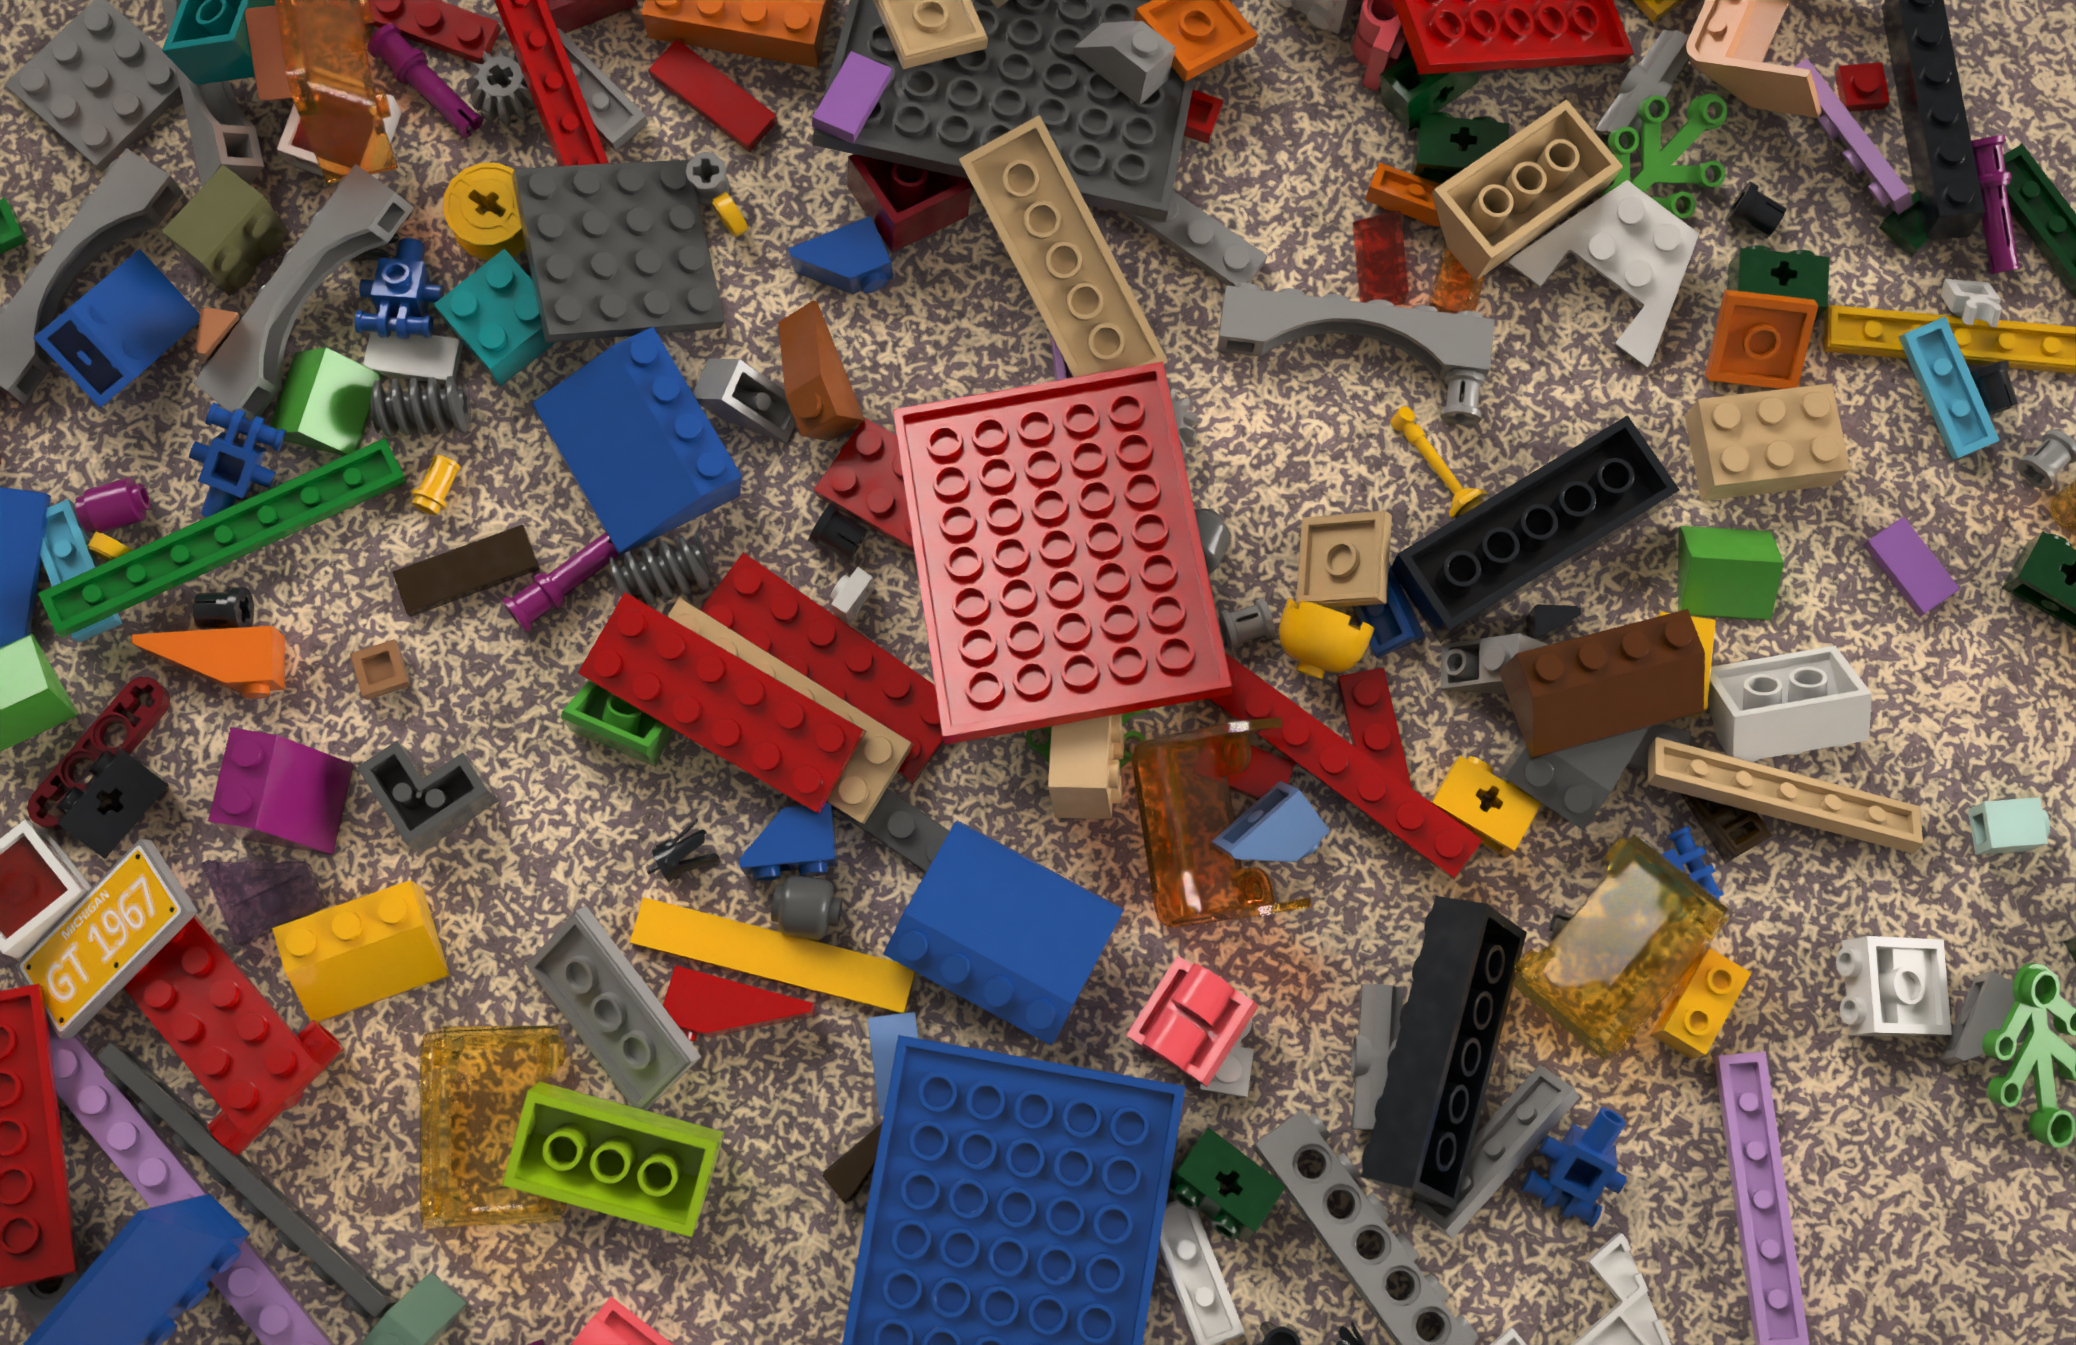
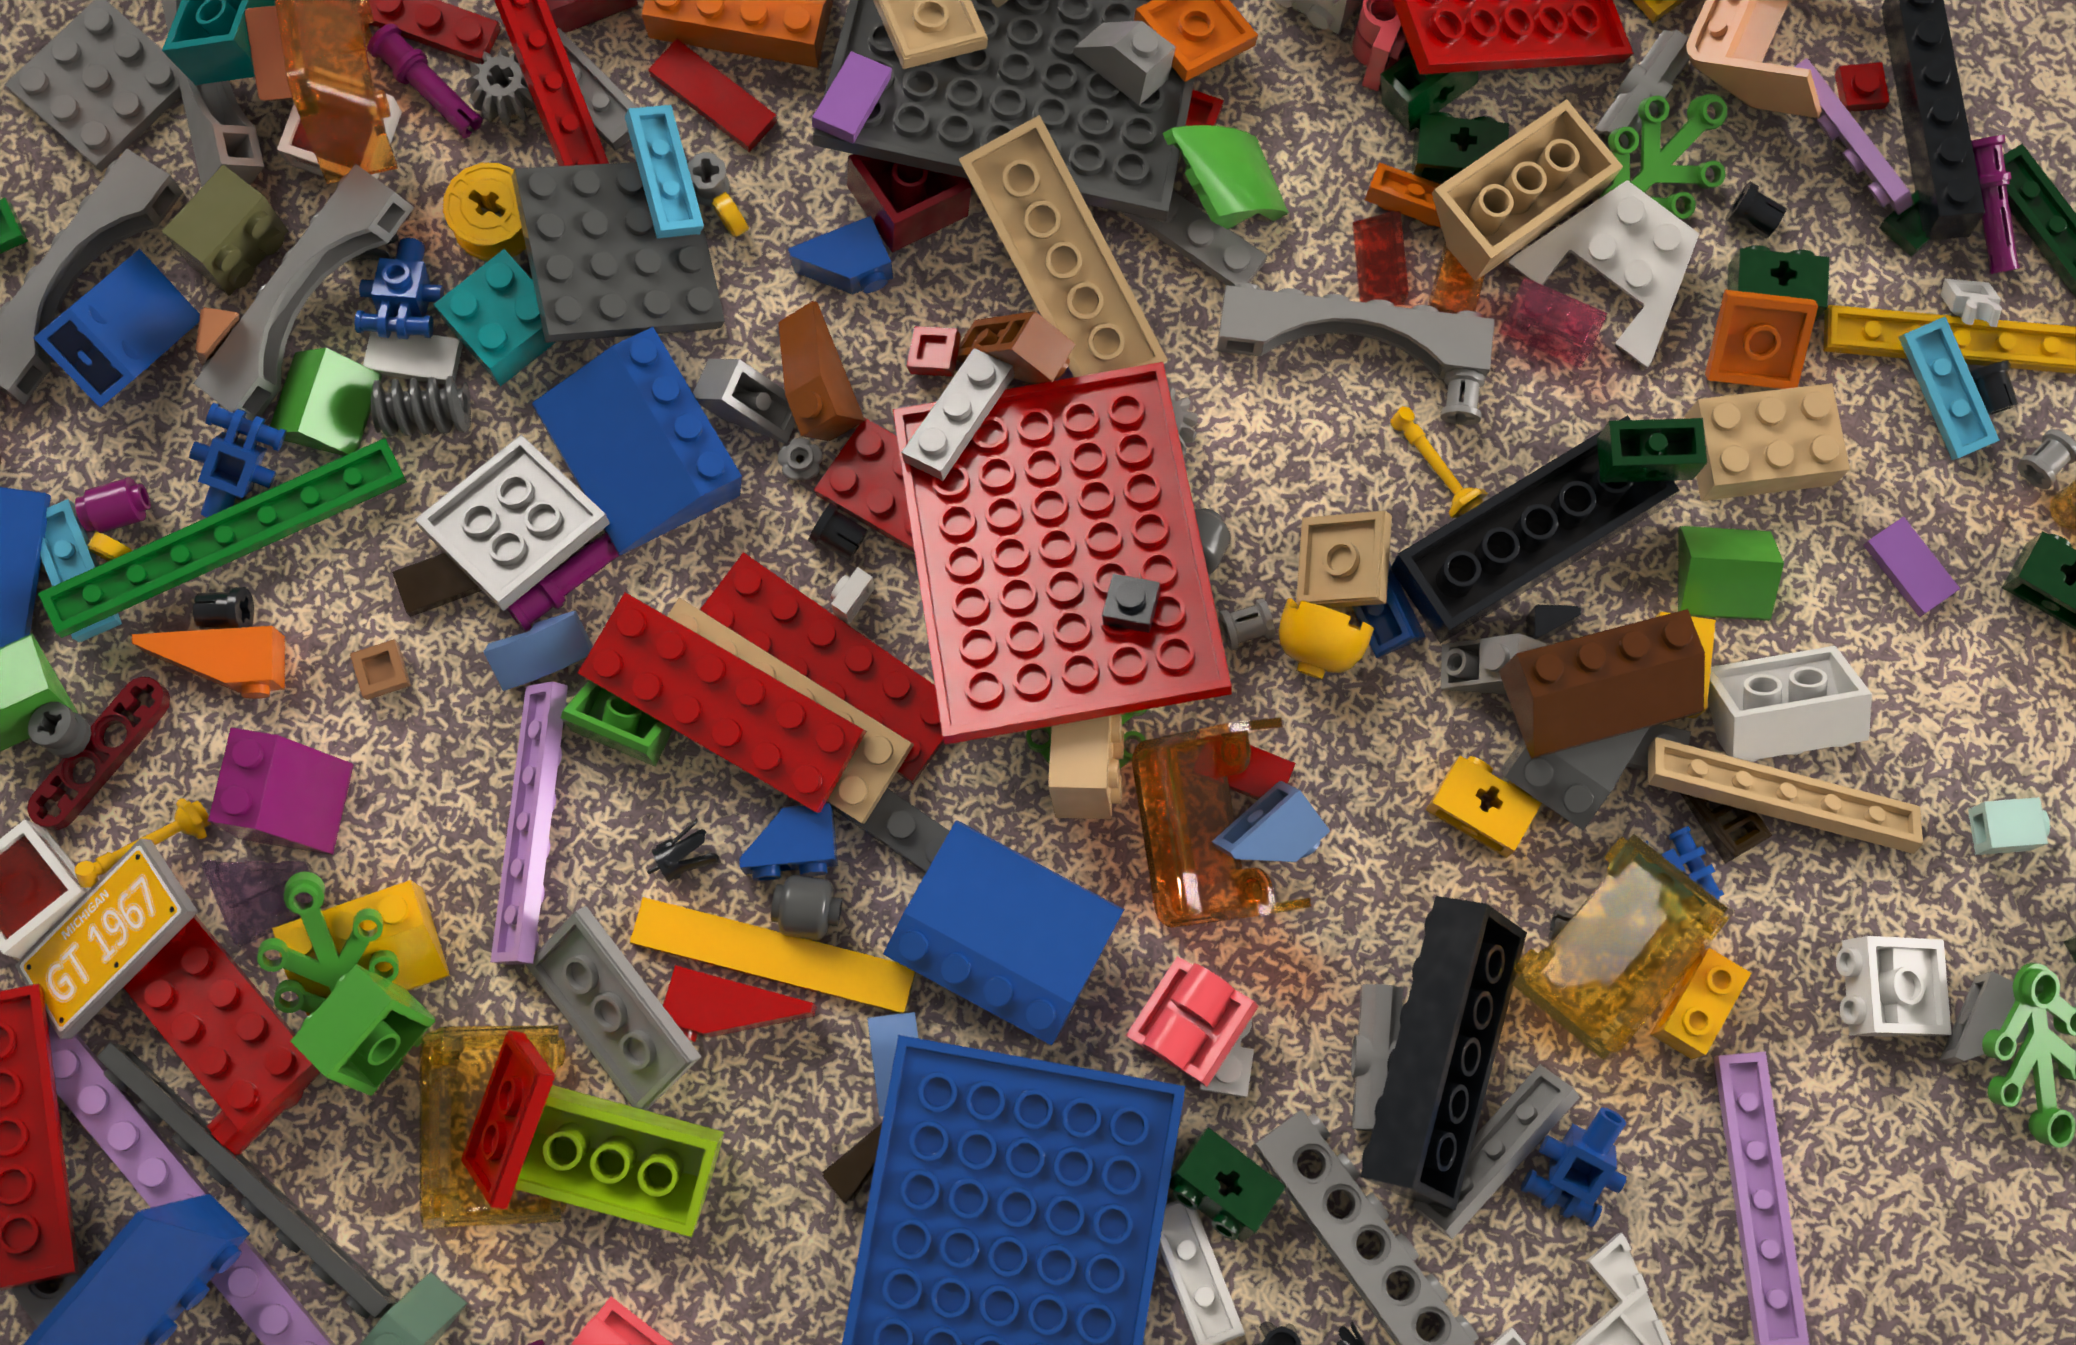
(71, 730): none -> dark grey wheel
(106, 827): black brick -> none
(189, 819): none -> yellow piece
(330, 964): none -> bright green plant
(363, 1030): none -> bright green hinge
(423, 805): dark grey brick -> none
(435, 485): yellow pin -> none
(507, 1119): none -> red tile
(512, 522): none -> plate
(529, 825): none -> lavender plate
(539, 652): none -> medium blue slope
(663, 571): dark grey piece -> none
(664, 171): none -> medium azure plate
(800, 471): none -> light grey plate
(933, 351): none -> plate
(958, 414): none -> plate
(1022, 340): none -> dark orange slope
(1131, 603): none -> plate
(1228, 173): none -> bright green slope
(1350, 772): red plate -> none
(1373, 720): red plate -> none
(1552, 322): none -> clear pink brick
(1651, 450): none -> dark green brick

